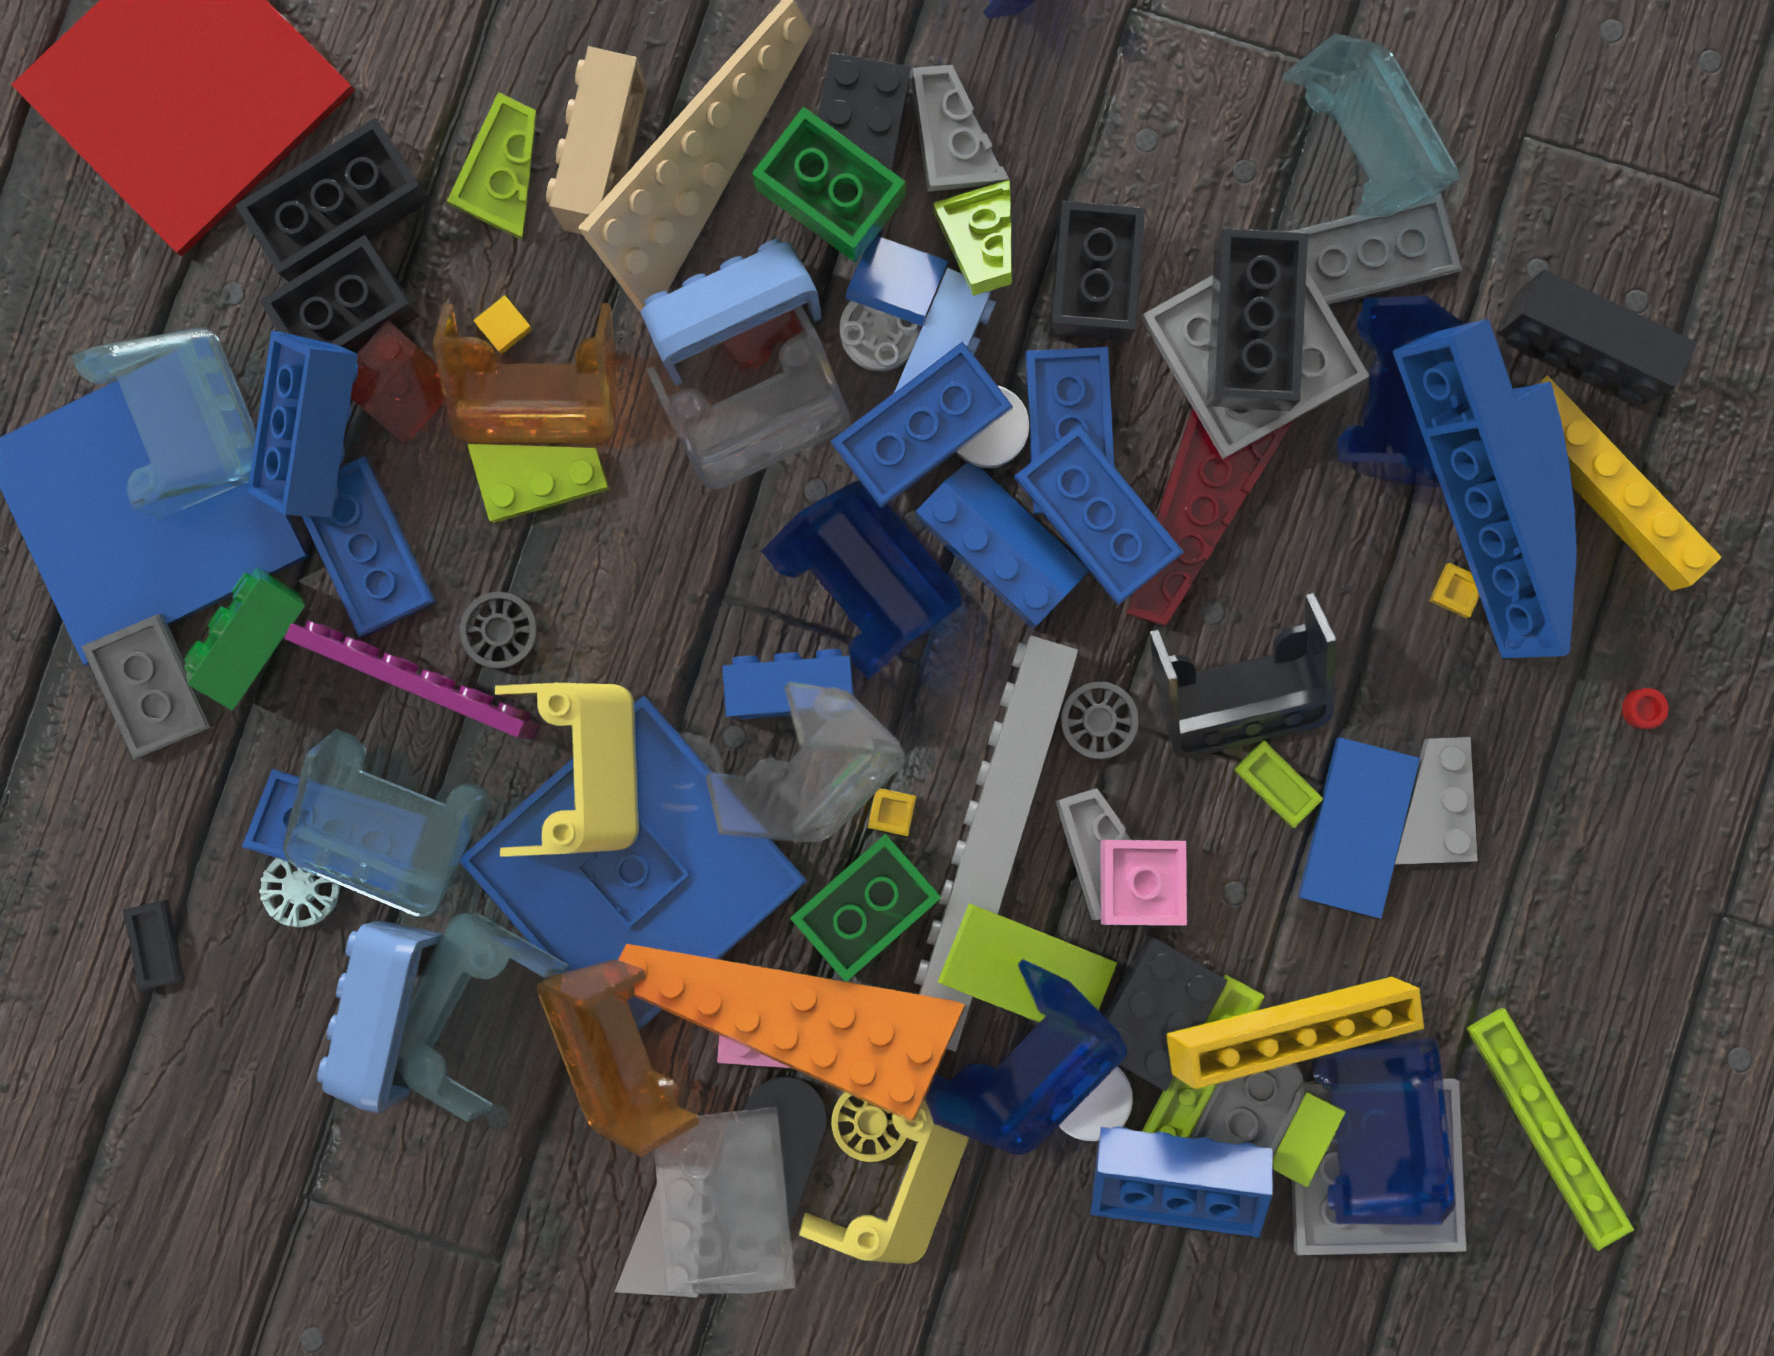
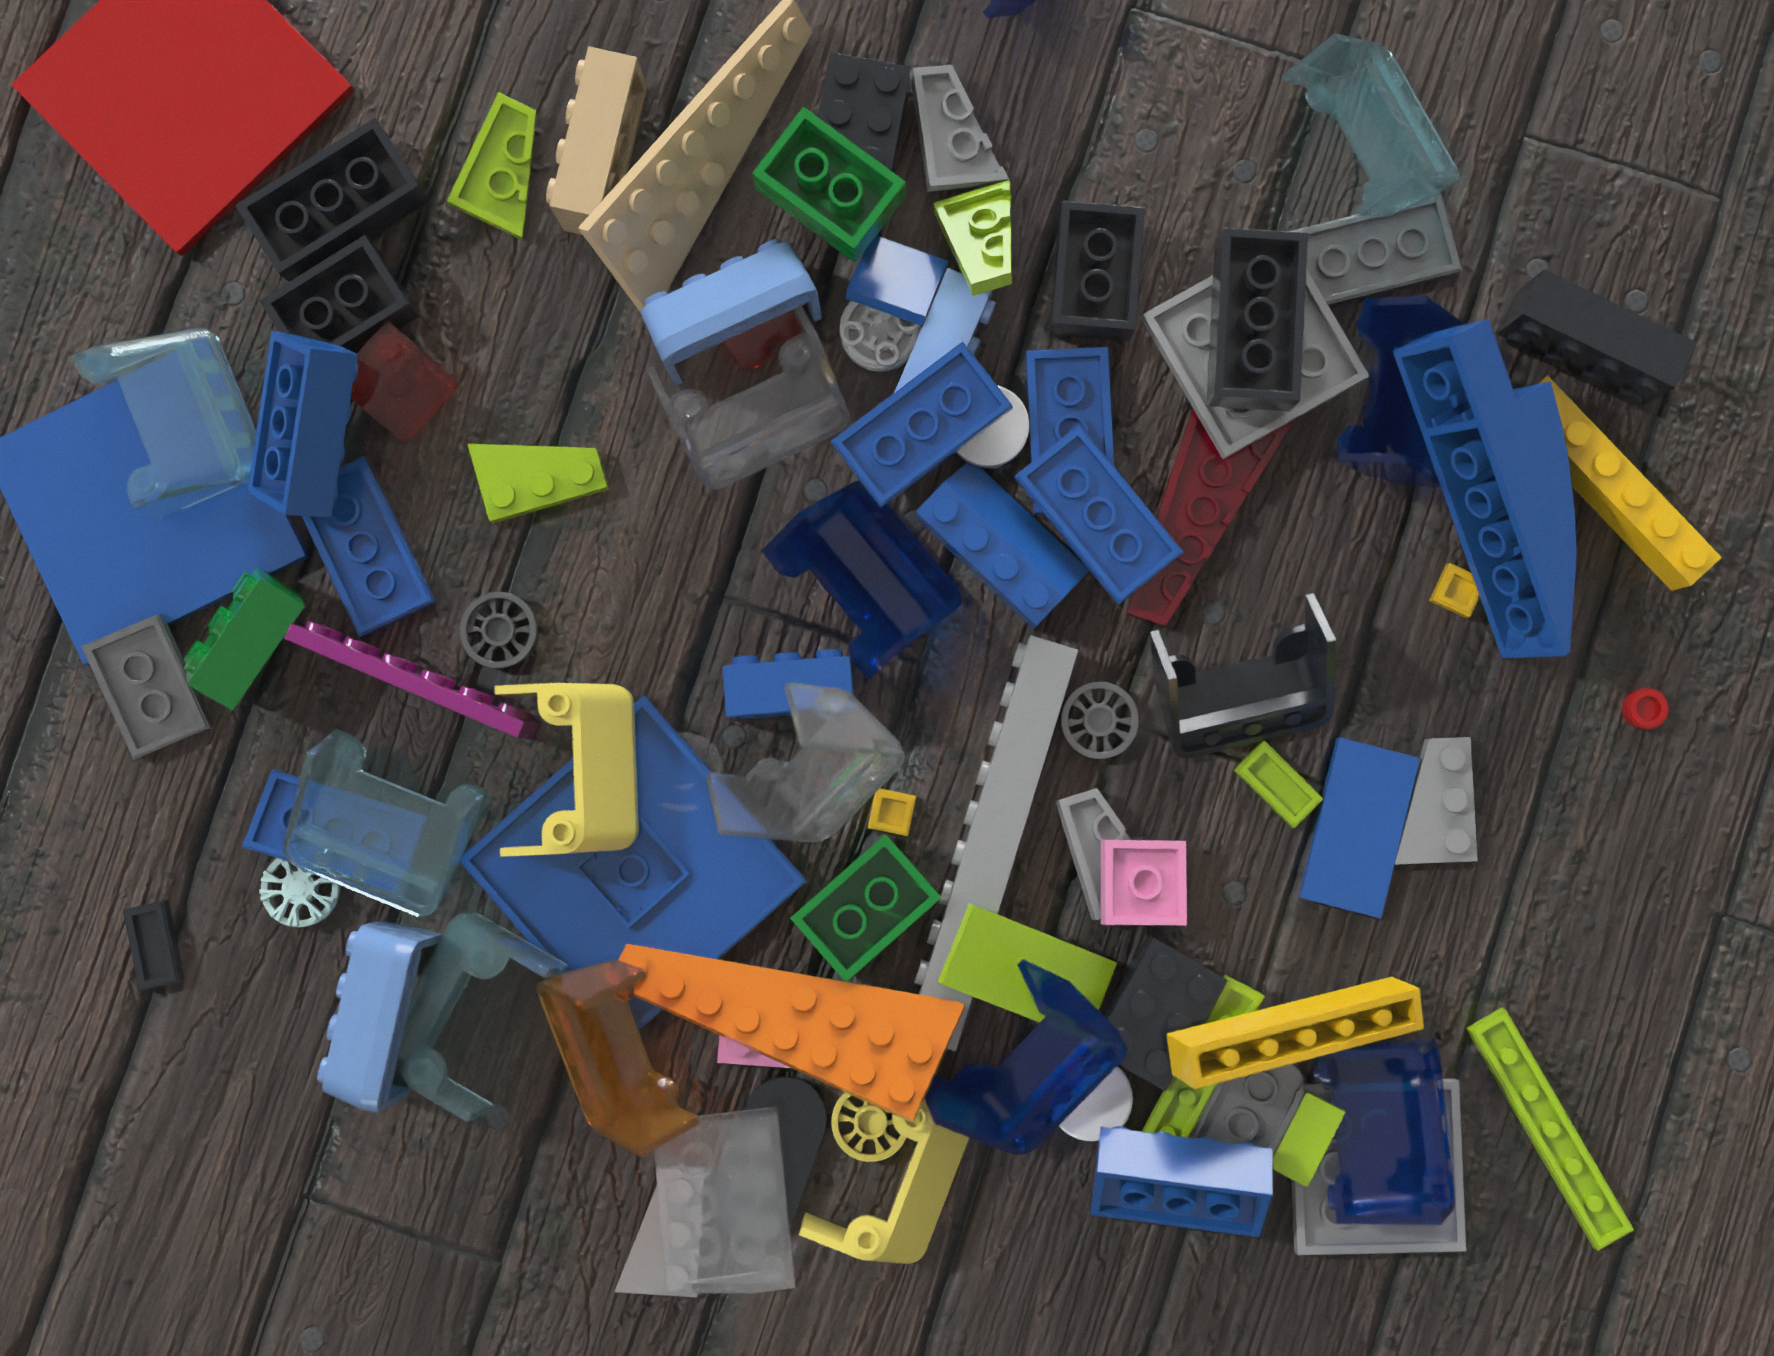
(503, 324): yellow tile -> none
(523, 399): clear orange windscreen -> none

